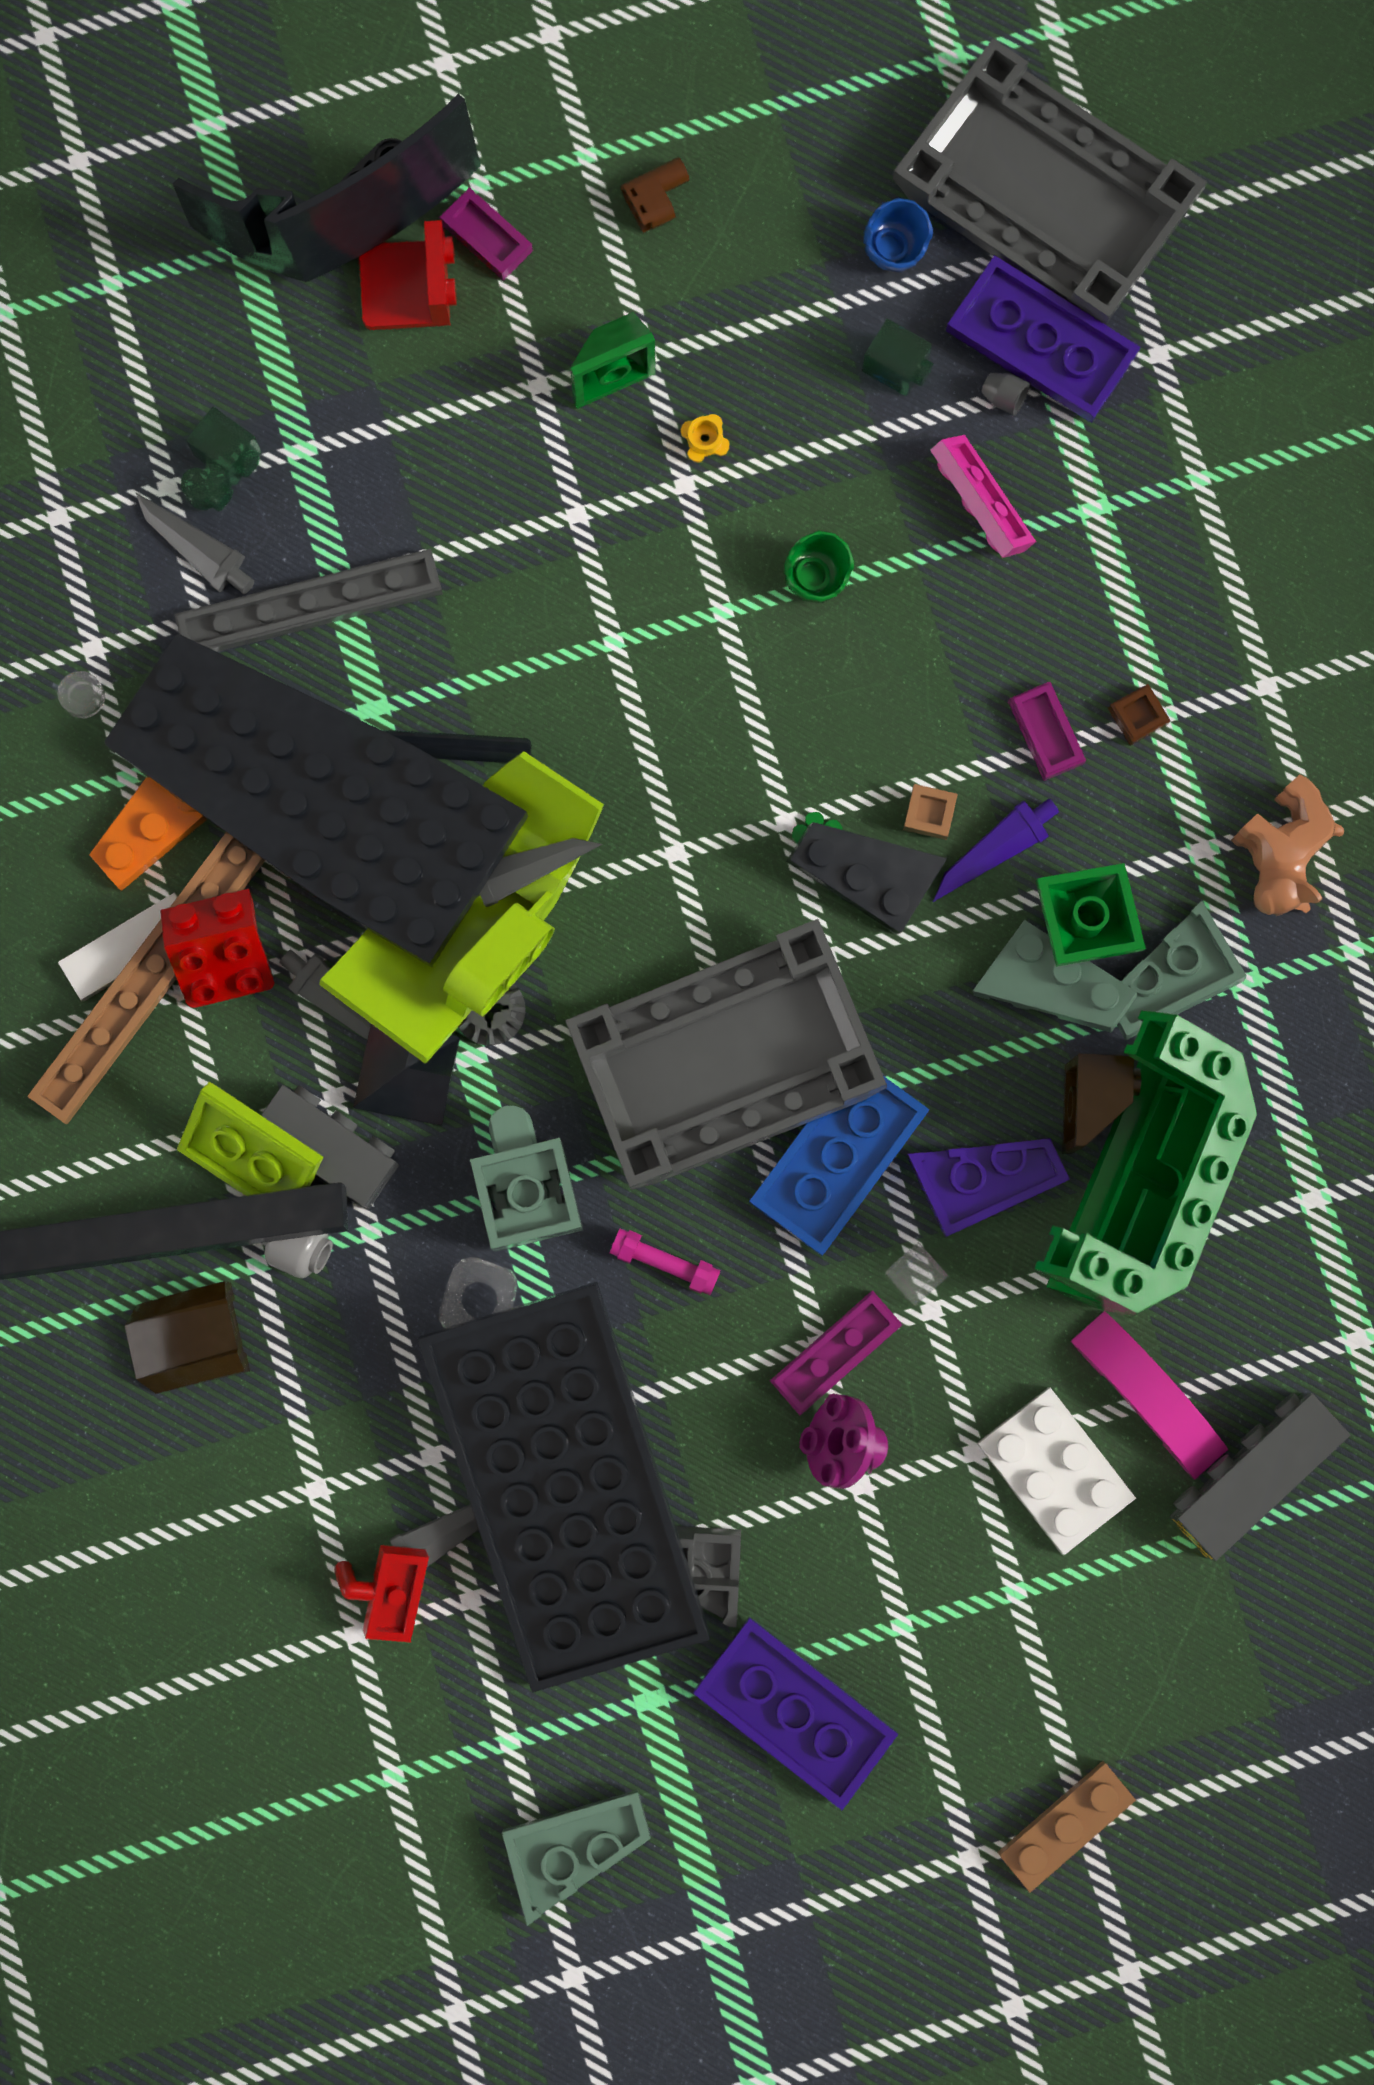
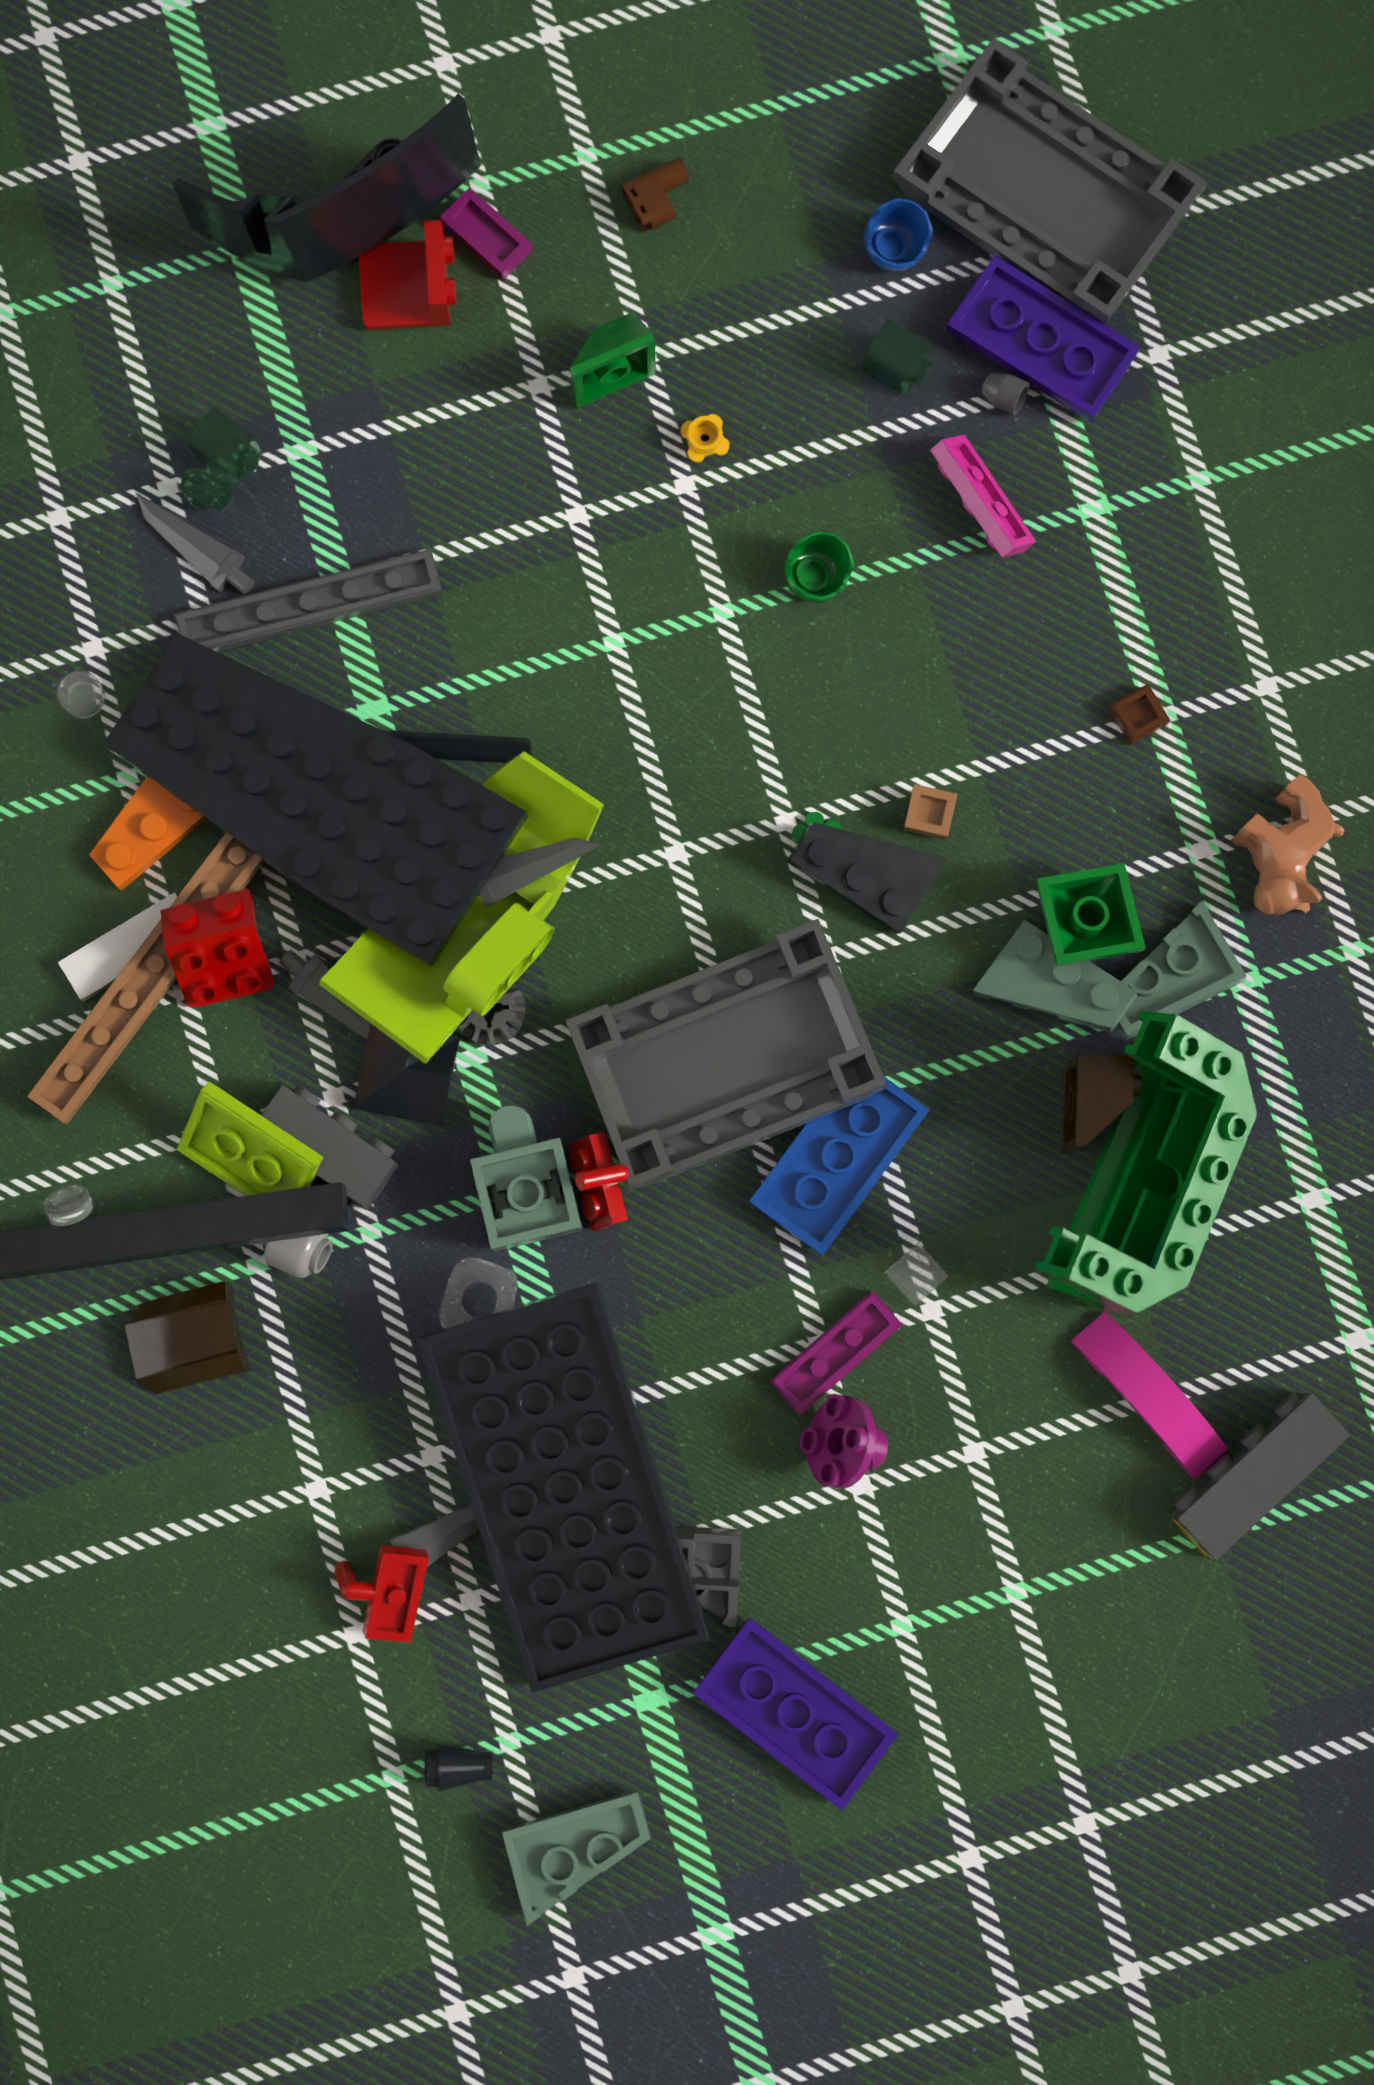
(68, 1205): none -> clear tile
(456, 1766): none -> black cone
(598, 1181): none -> red plate
(628, 1246): dark pink bar -> none
(984, 1180): dark purple wing -> none
(1008, 838): dark purple bar -> none
(1047, 731): magenta tile -> none
(1056, 1471): white plate -> none
(1066, 1826): medium nougat plate -> none

